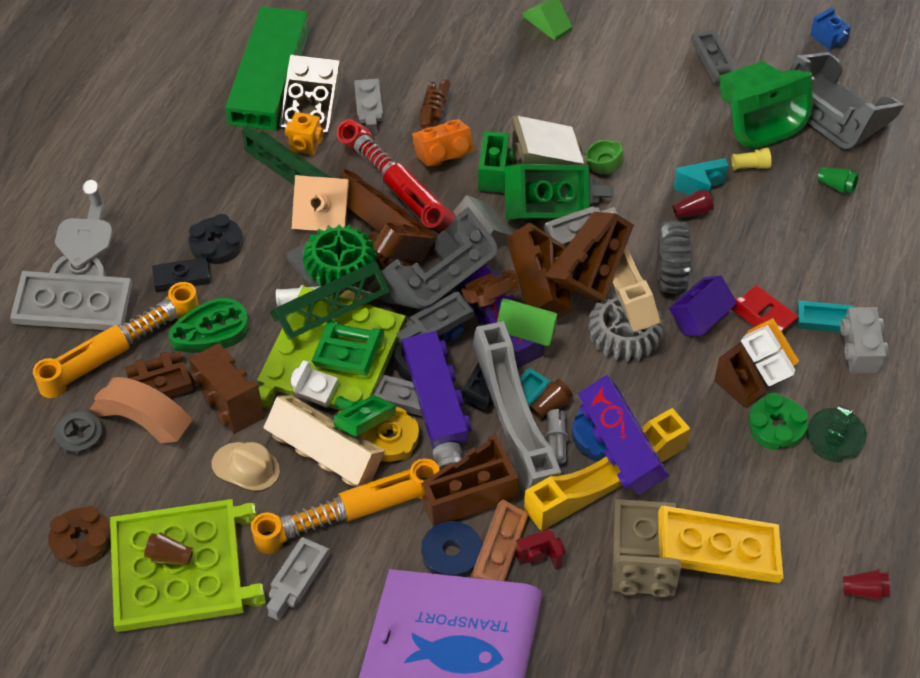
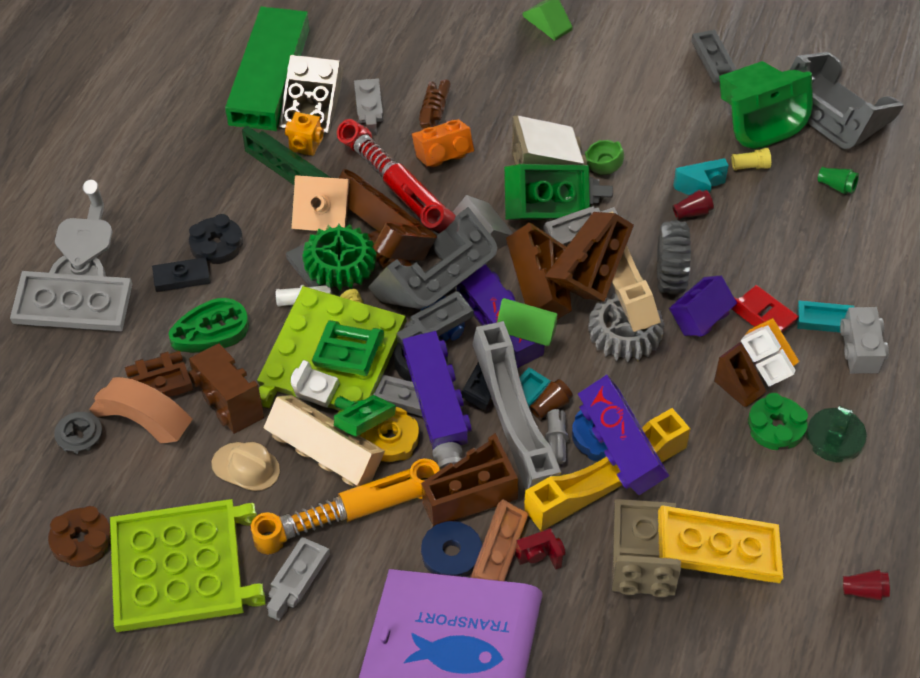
(55, 374): light orange piece -> none
(167, 550): reddish brown cone -> none
(327, 290): dark green fence -> none
(487, 287): reddish brown plate -> none
(493, 158): green brick -> none
(830, 29): blue brick -> none

